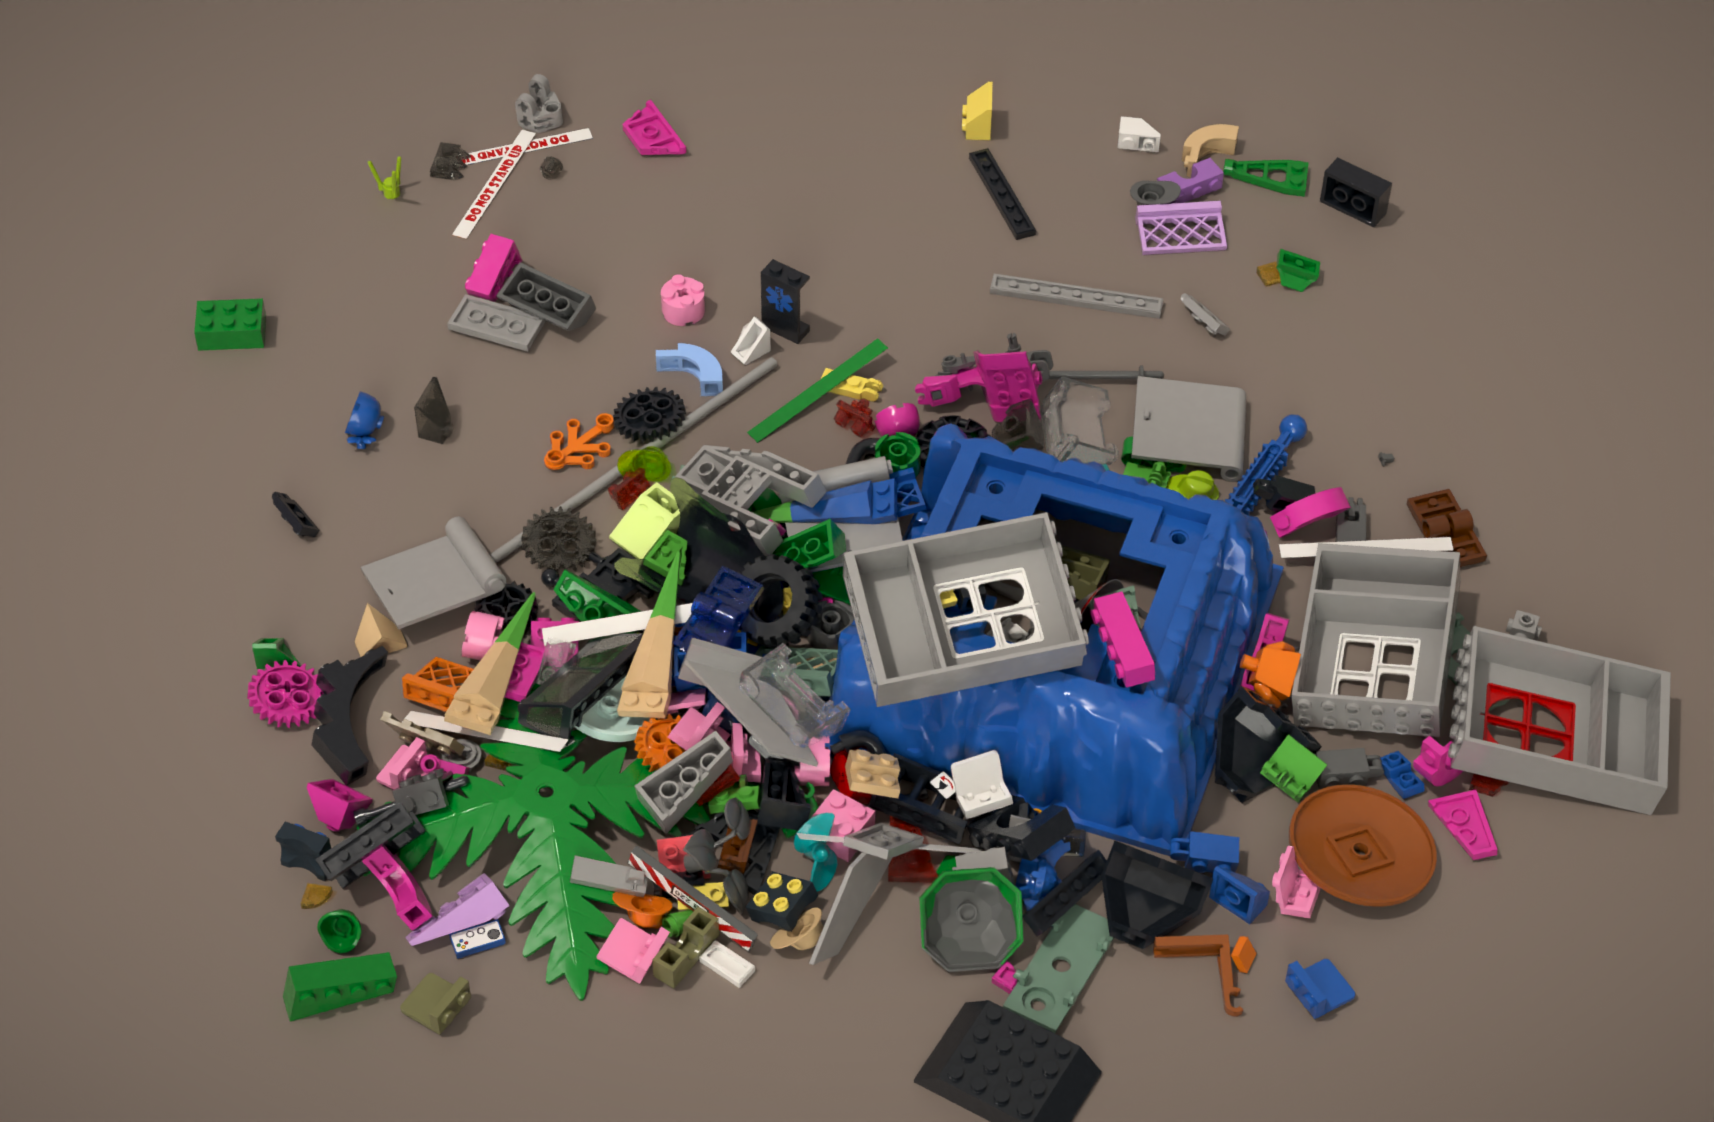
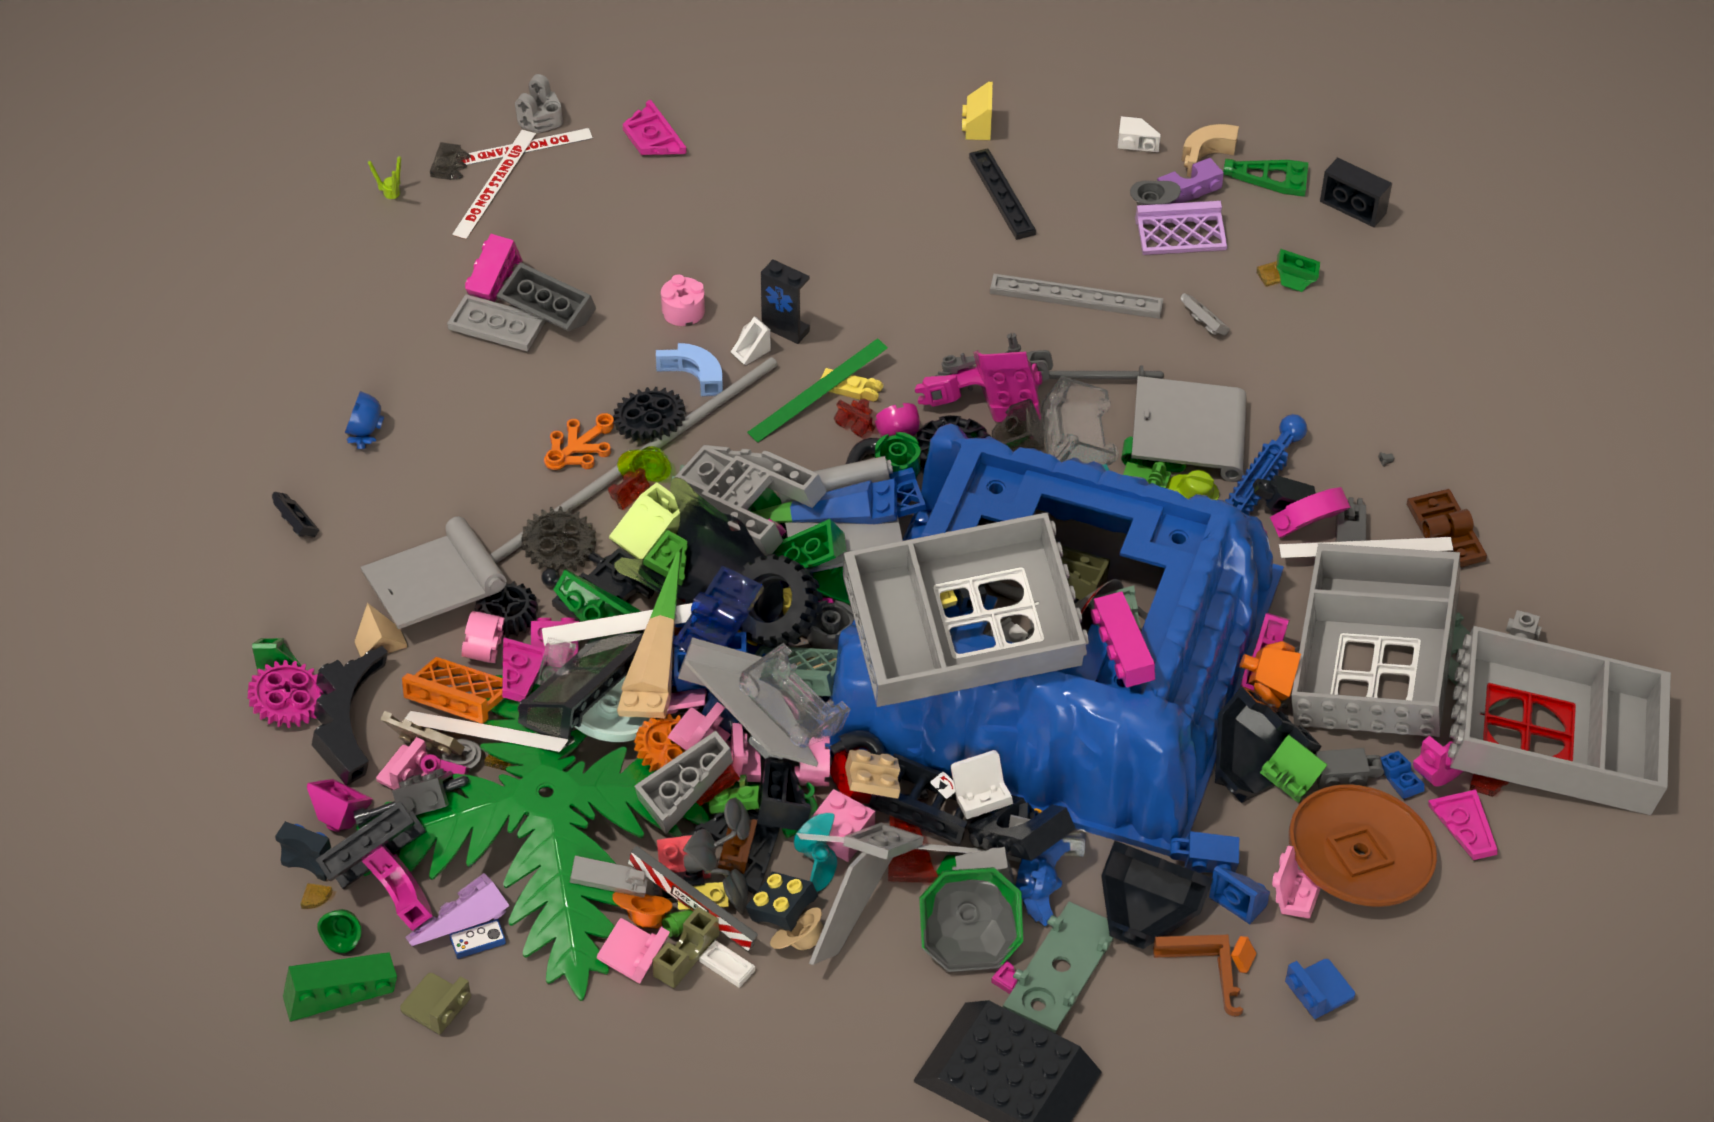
(230, 324): green brick -> none
(433, 414): clear smoke slope -> none
(482, 694): tan plate -> none
(551, 167): clear smoke piece -> none
(1065, 894): black plate -> none

